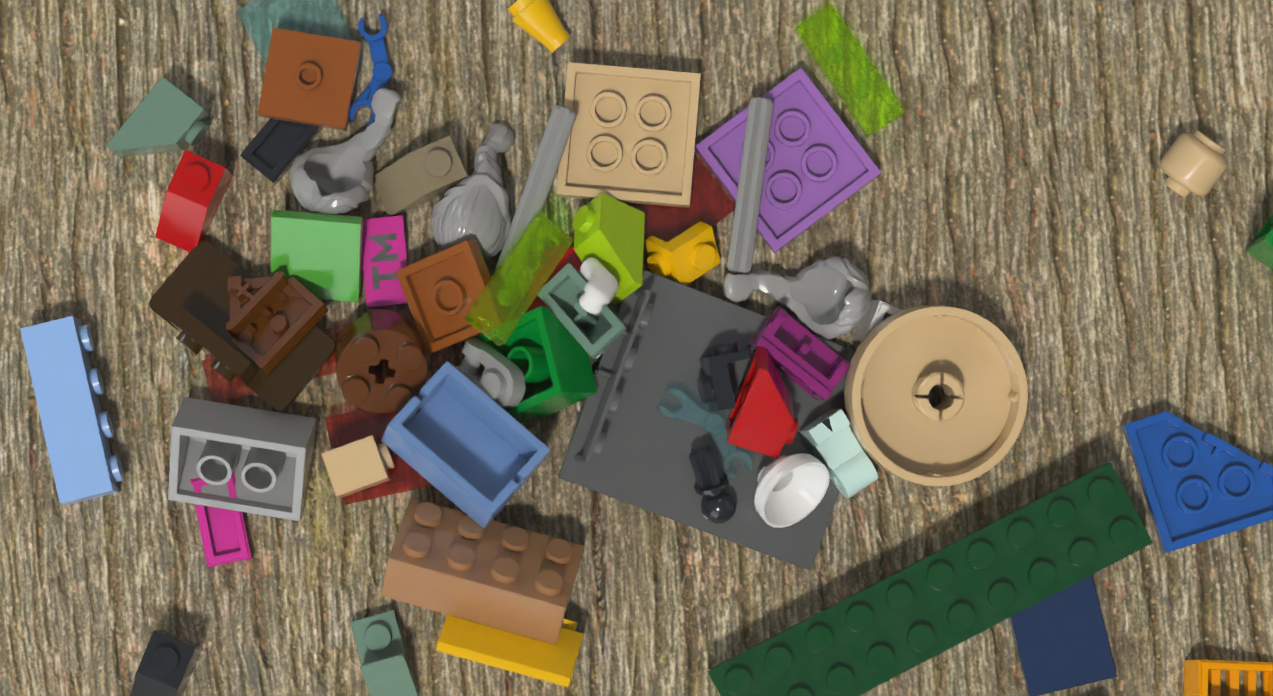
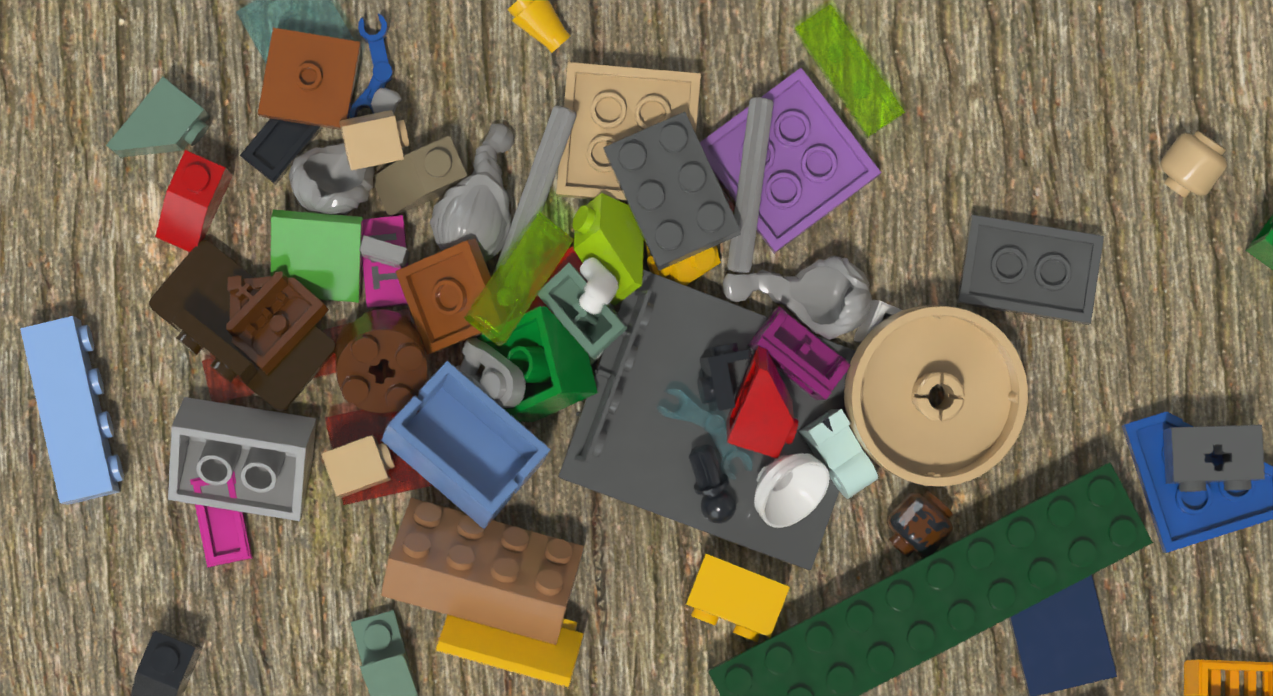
(373, 139): none -> tan brick
(384, 252): none -> light grey tile
(672, 191): none -> dark grey plate
(737, 597): none -> yellow brick
(919, 524): none -> reddish brown head
(1030, 269): none -> dark grey plate
(1238, 444): none -> dark grey brick

